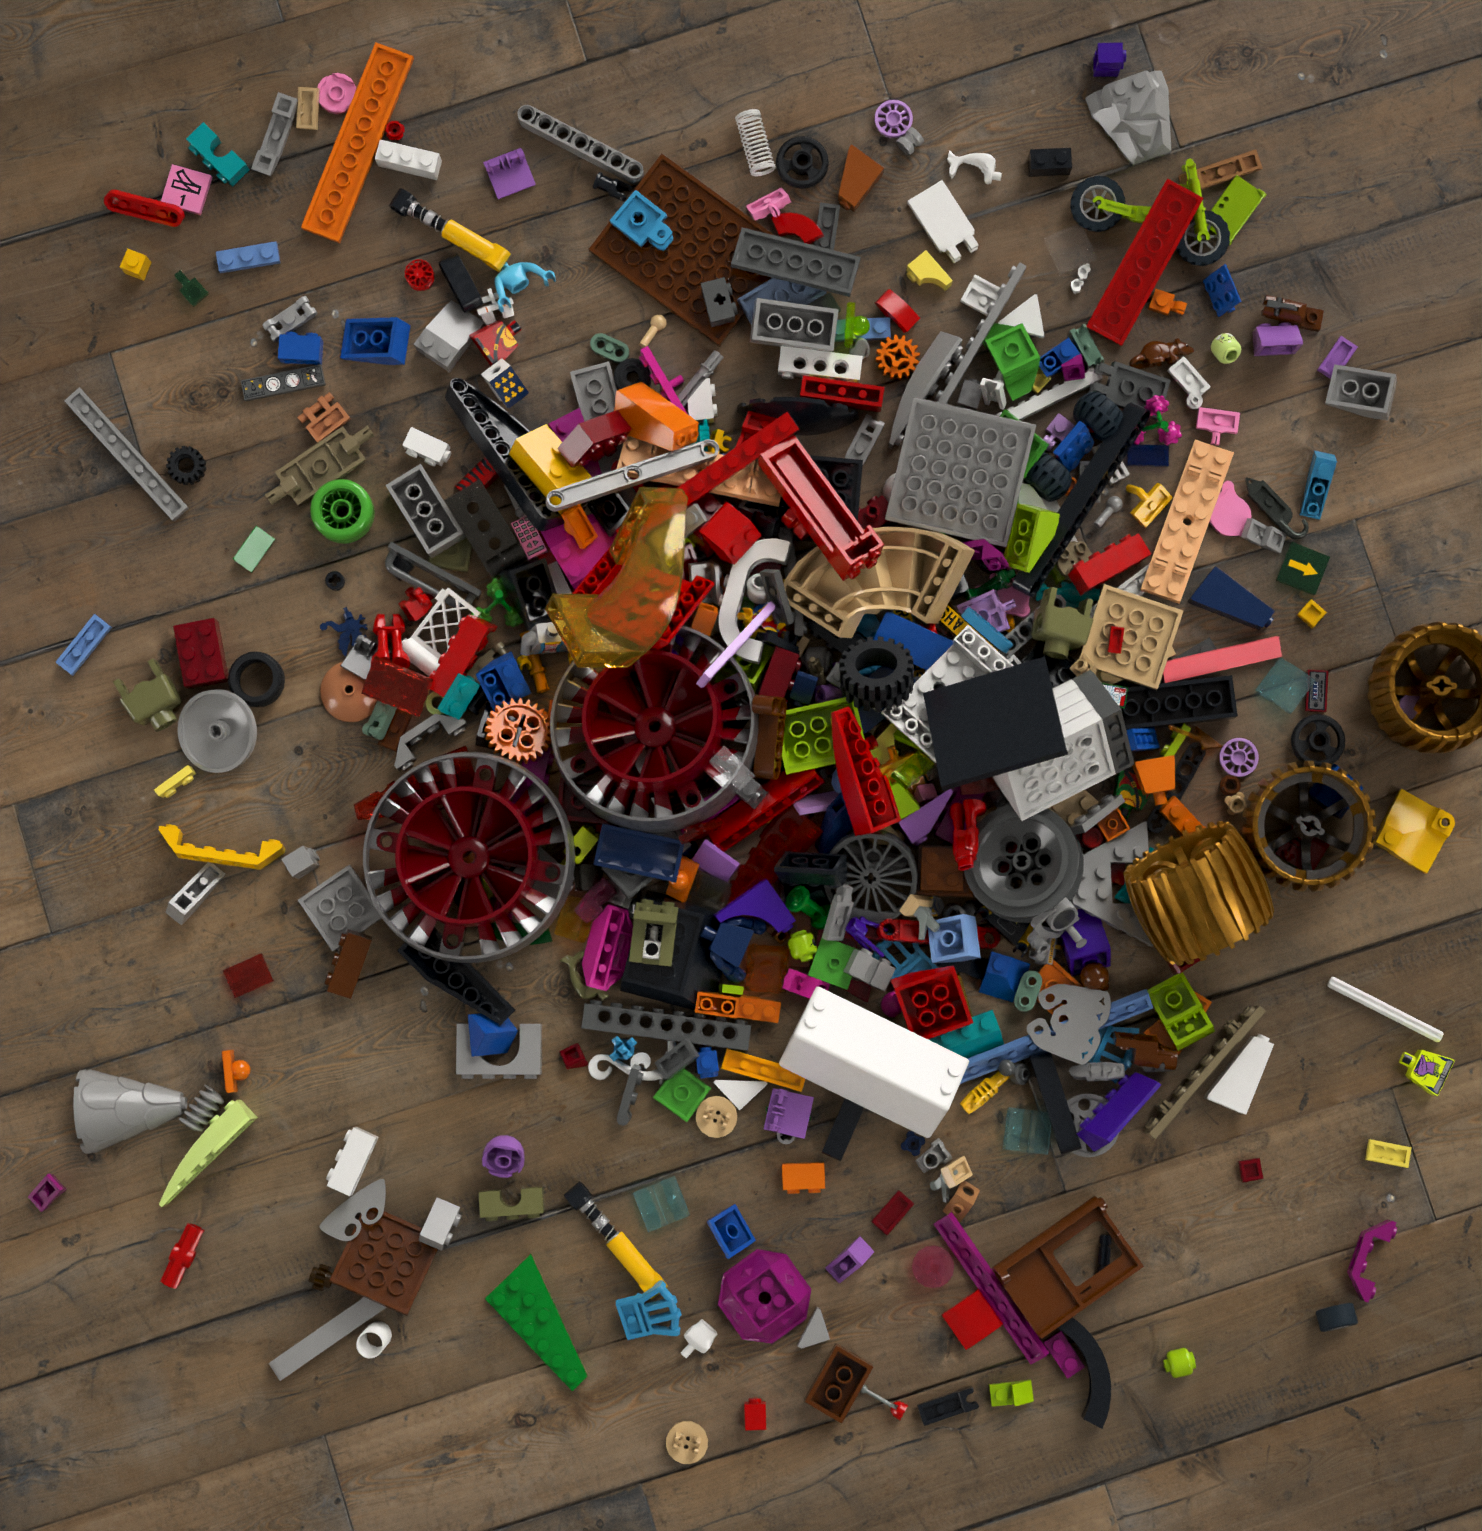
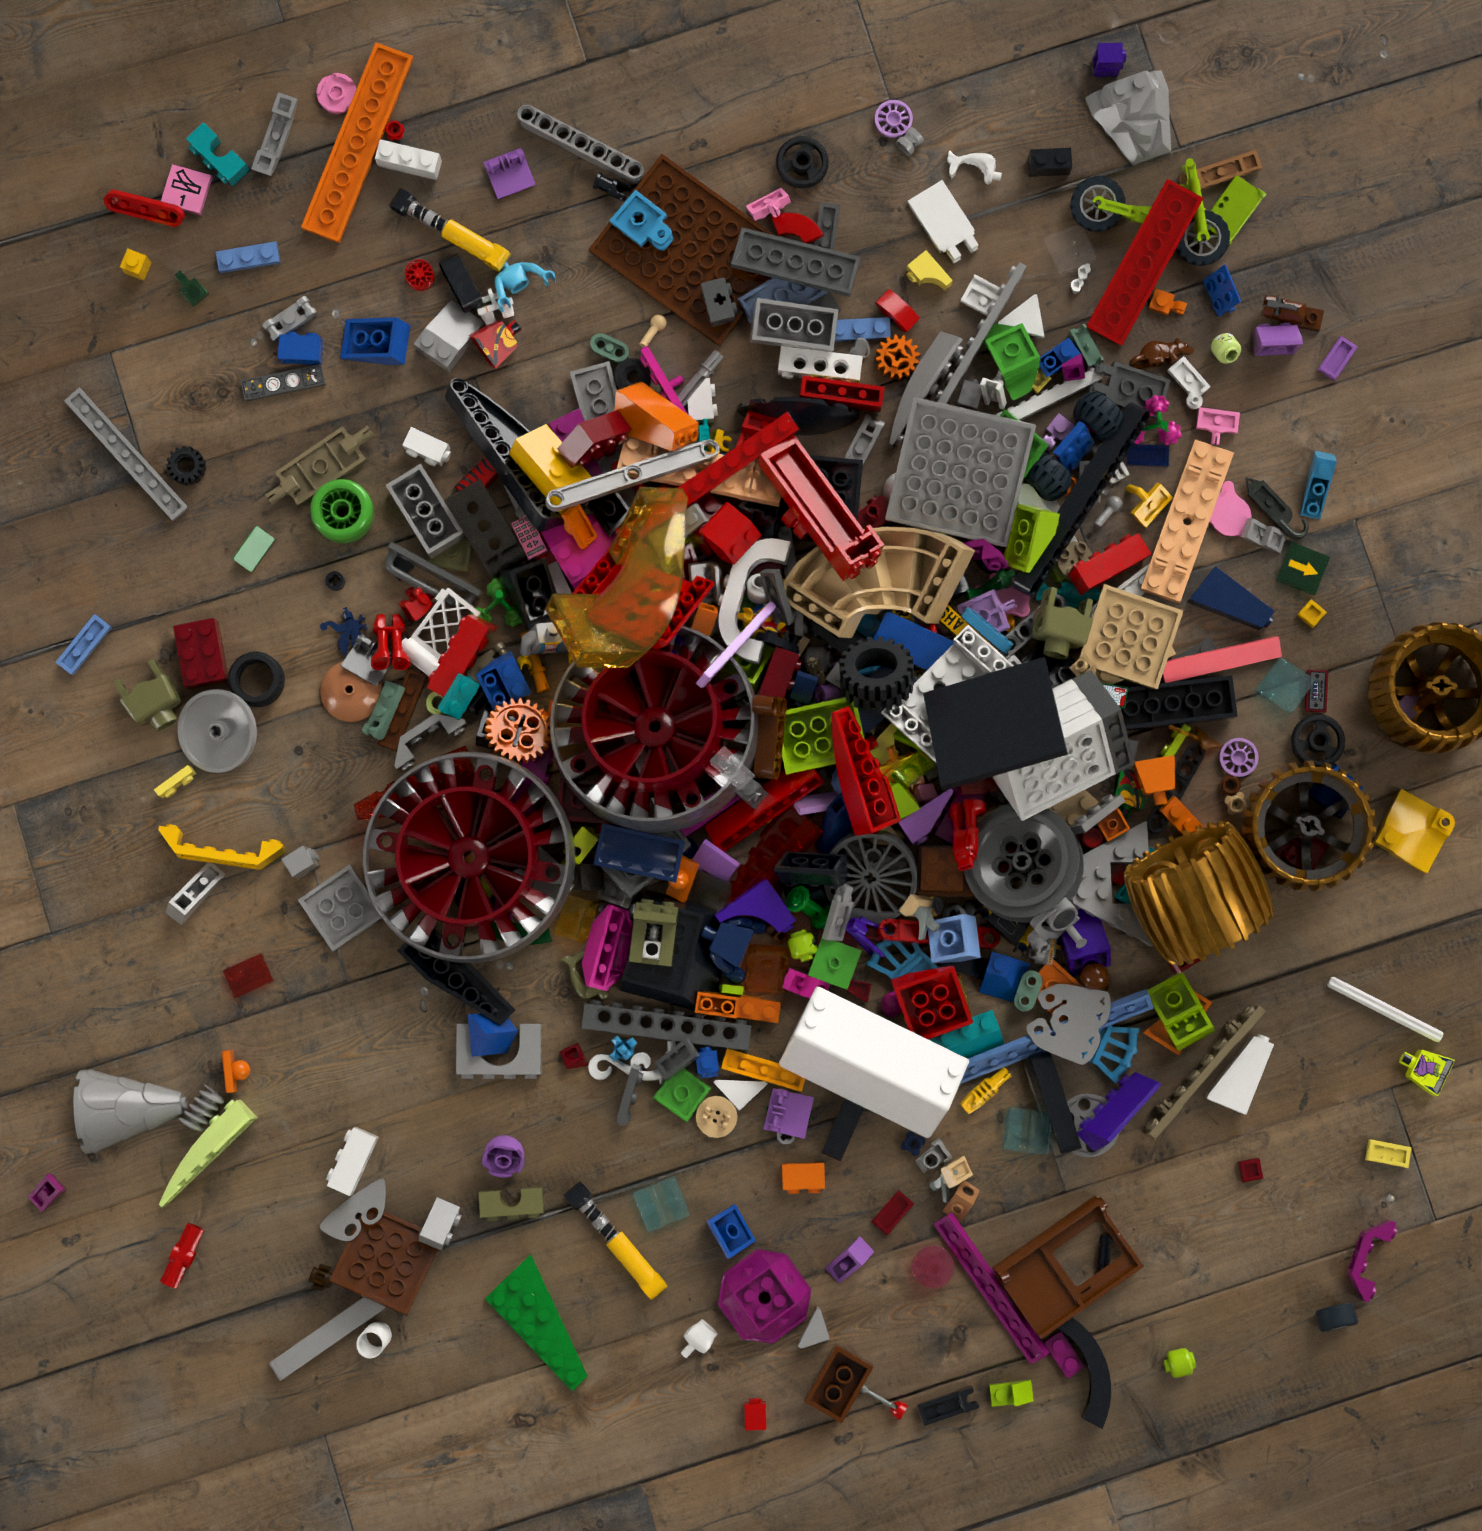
(307, 108): tan plate -> none
(327, 422): nougat plate -> none
(348, 963): reddish brown brick -> none
(397, 686): clear red tile -> none
(505, 383): piece -> none
(591, 903): clear pink slope -> none
(636, 1317): dark azure plate -> none
(696, 1444): tan plate -> none
(698, 831): clear red plate -> none
(762, 165): white piece -> none
(858, 178): dark orange slope -> none
(858, 325): clear neon green tile -> none
(869, 970): light grey brick -> none
(972, 1319): red slope -> none
(1018, 1073): dark grey plate -> none
(1098, 1071): light grey hinge -> none
(1115, 639): red piece -> none
(1143, 739): blue plate -> none
(1146, 1051): reddish brown plate -> none
(1362, 391): light grey slope -> none

